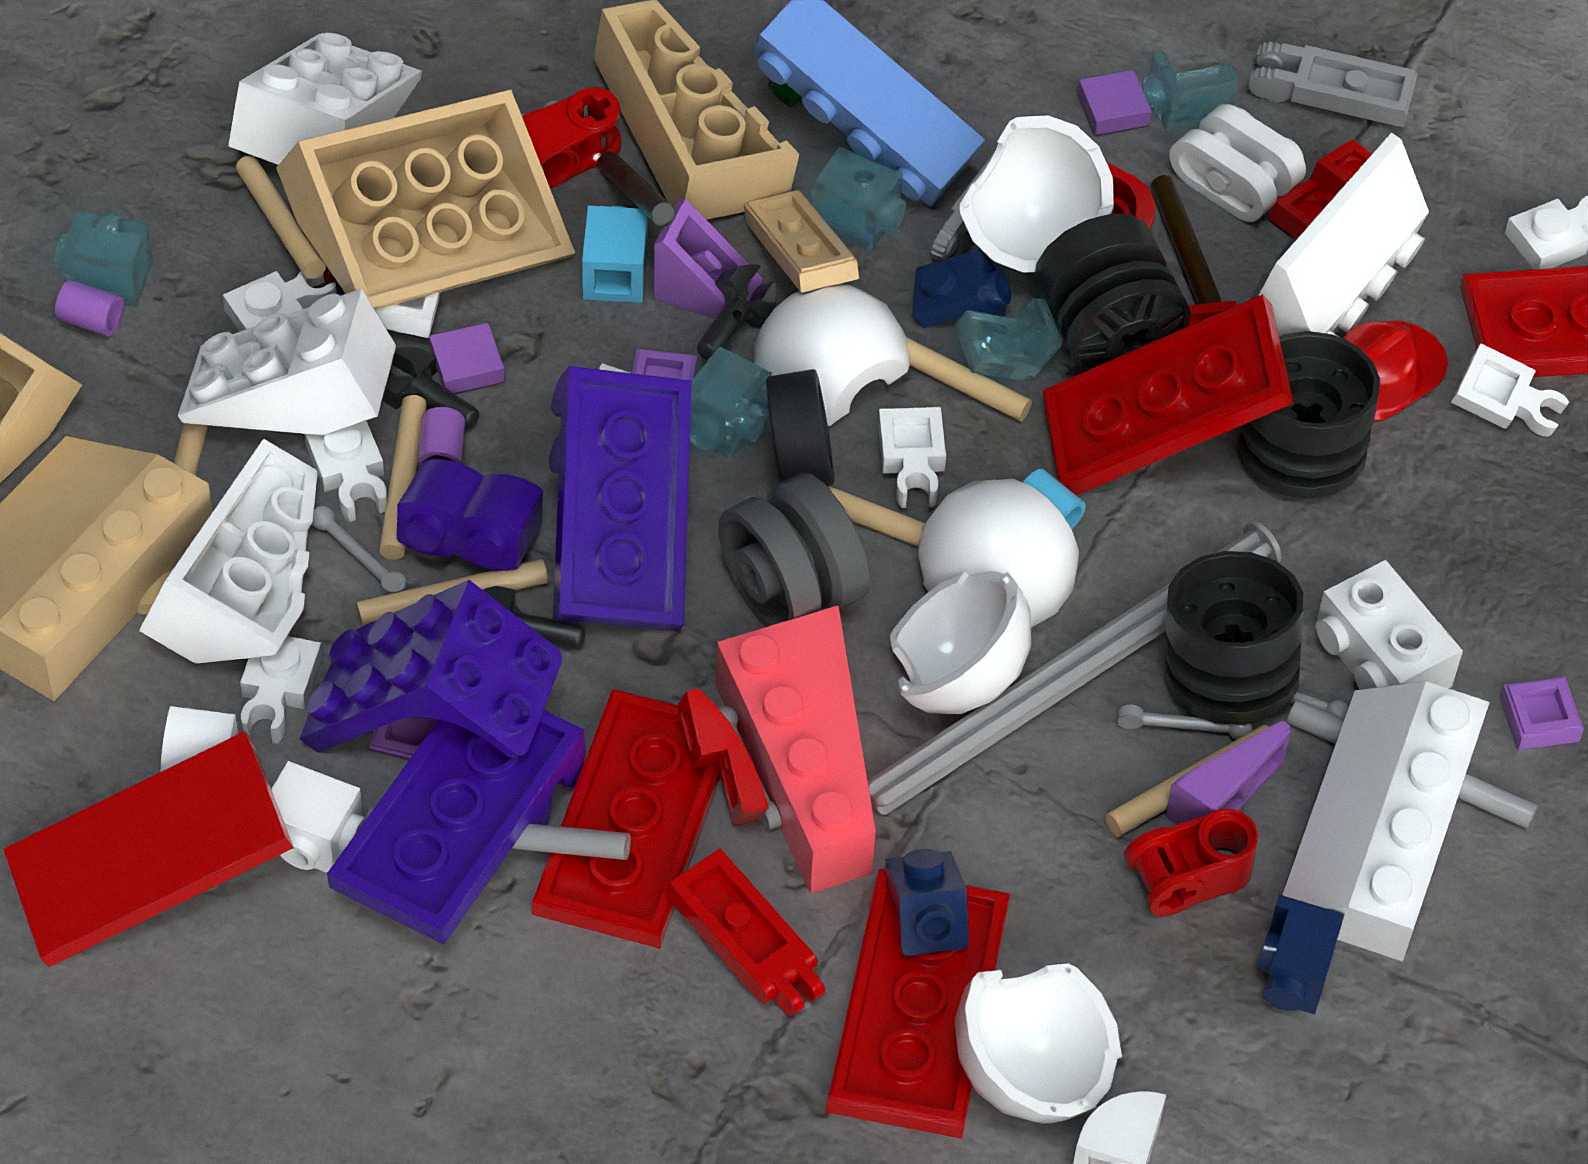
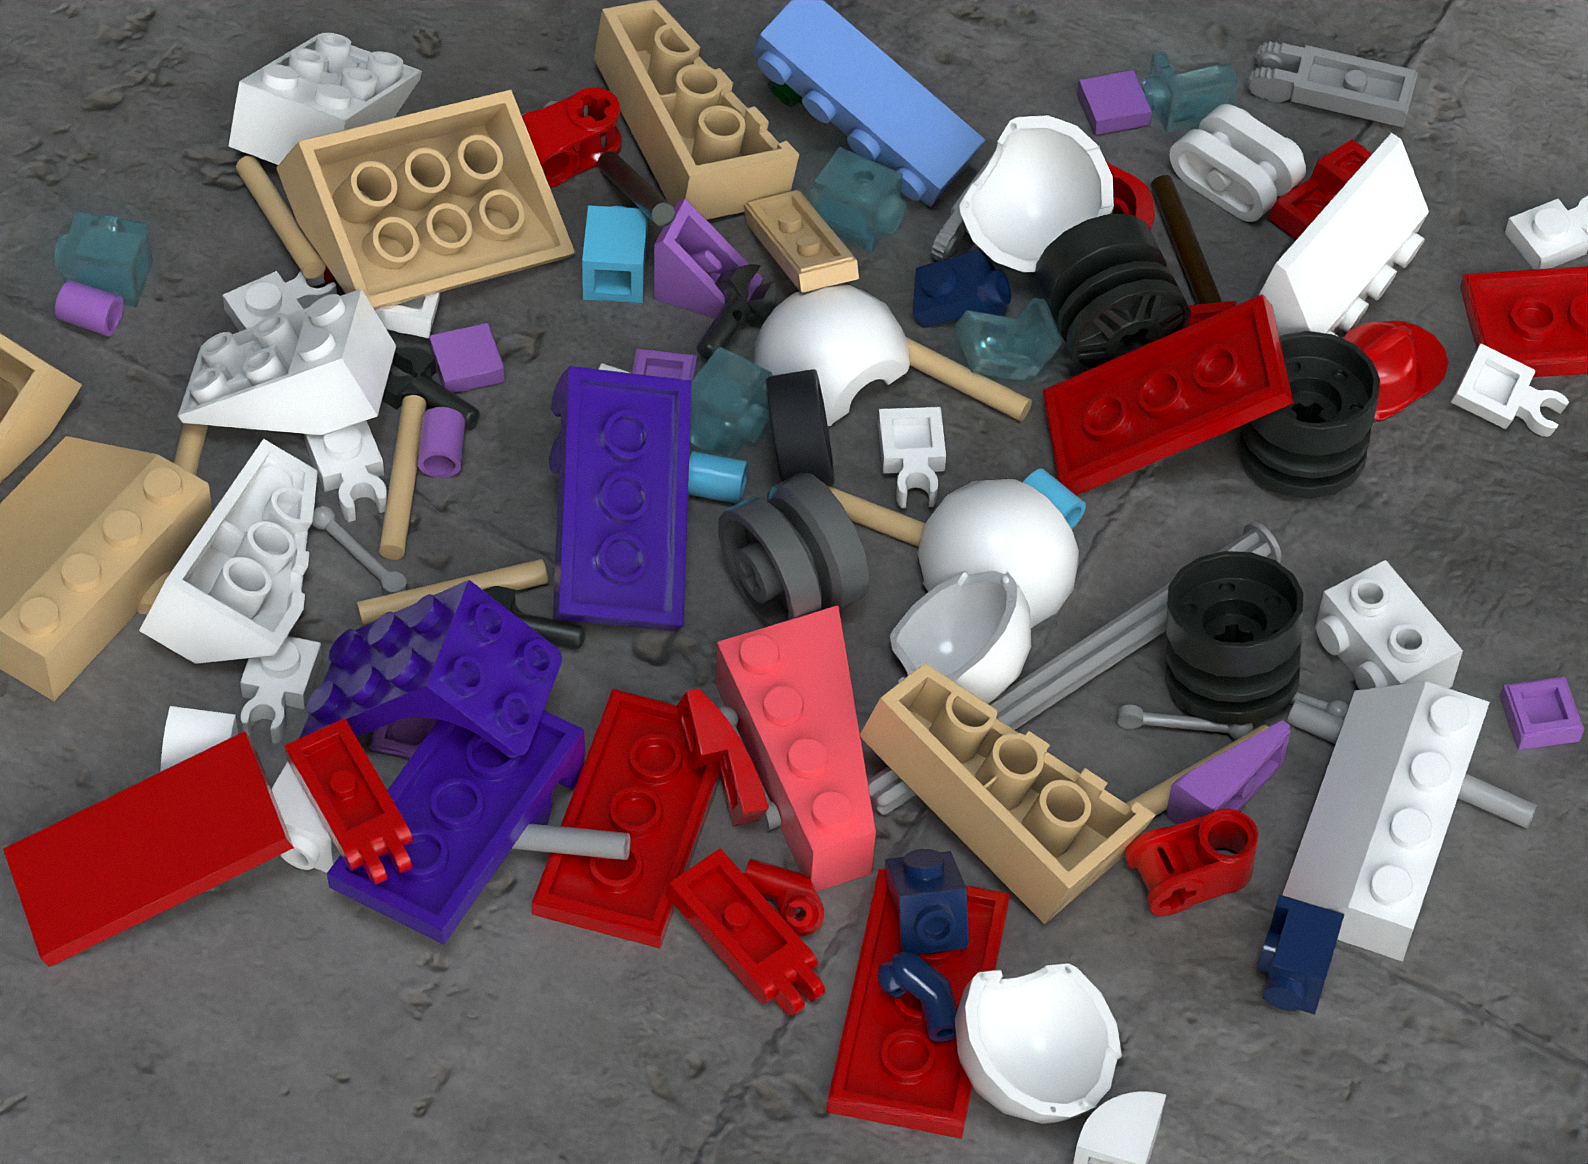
(350, 799): none -> red hinge
(469, 515): dark purple brick -> none
(717, 477): none -> medium azure hinge
(792, 895): none -> red arm
(928, 985): none -> dark blue arm
(1002, 791): none -> tan wedge

